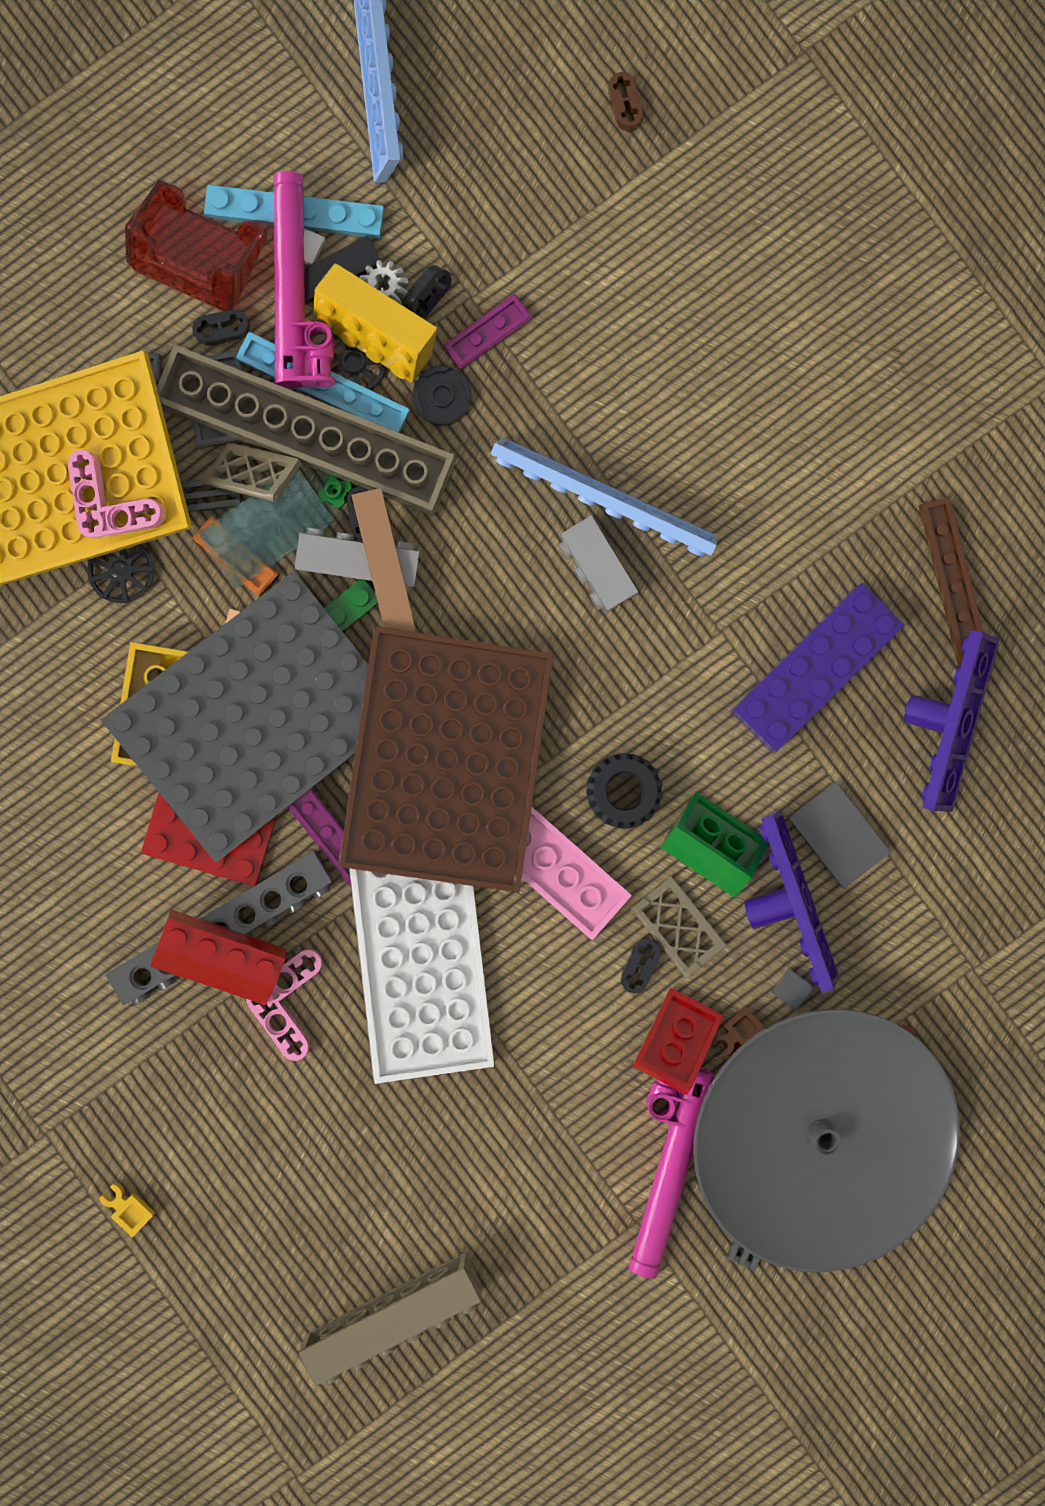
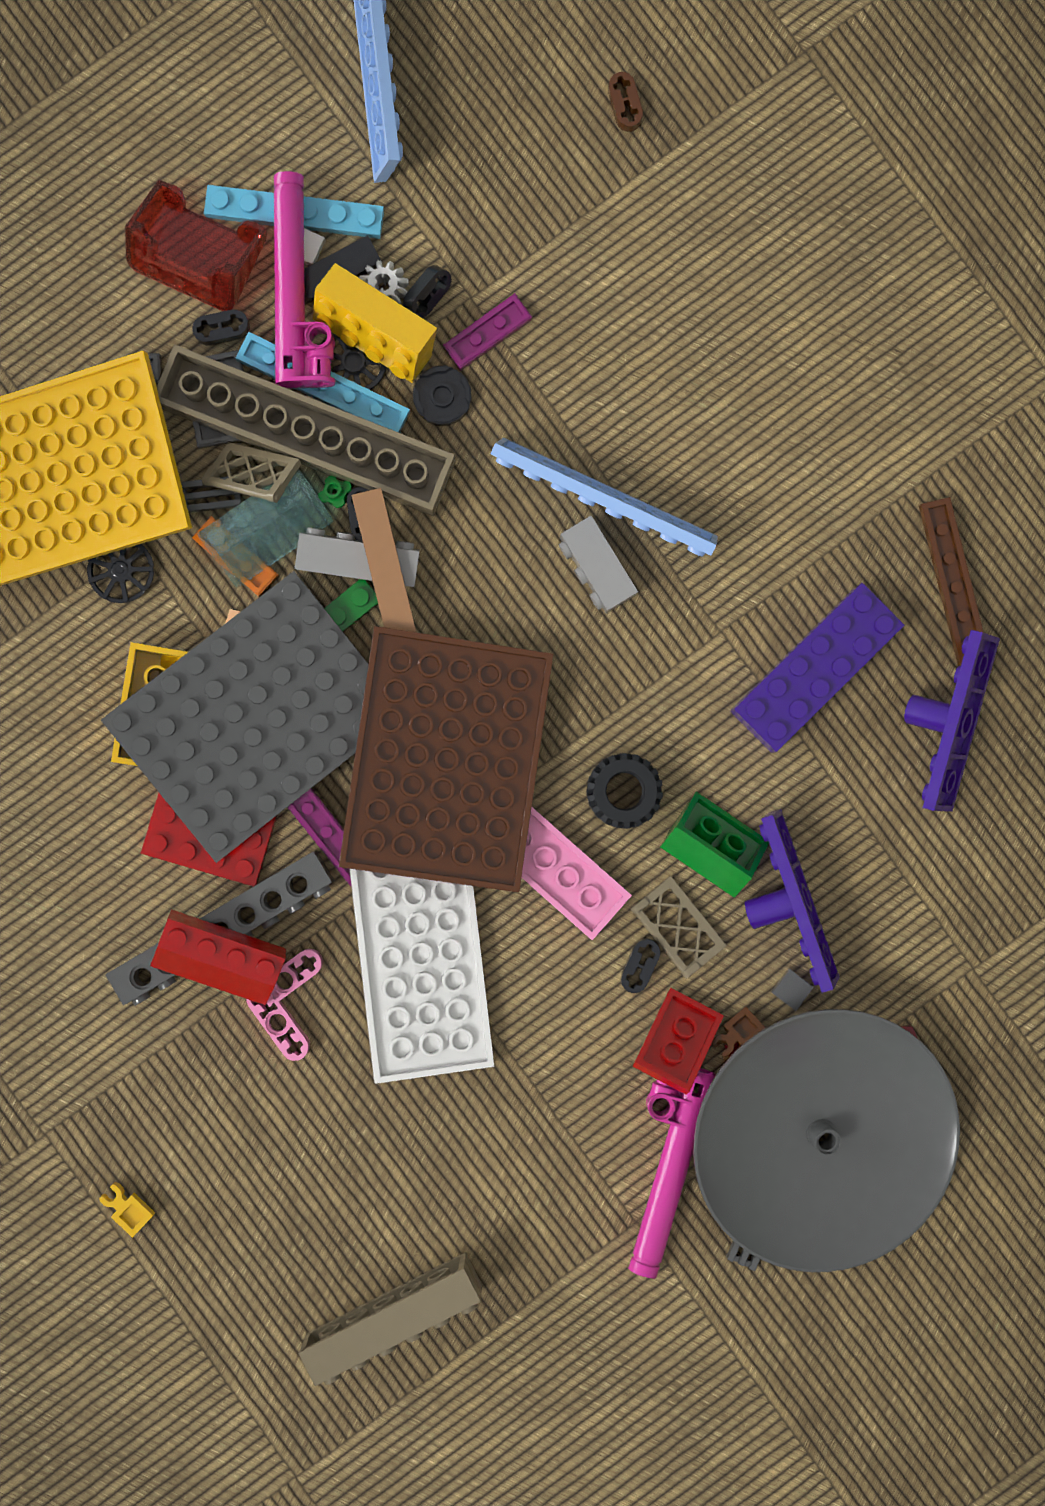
(106, 514): bright pink beam -> none
(839, 835): dark grey tile -> none

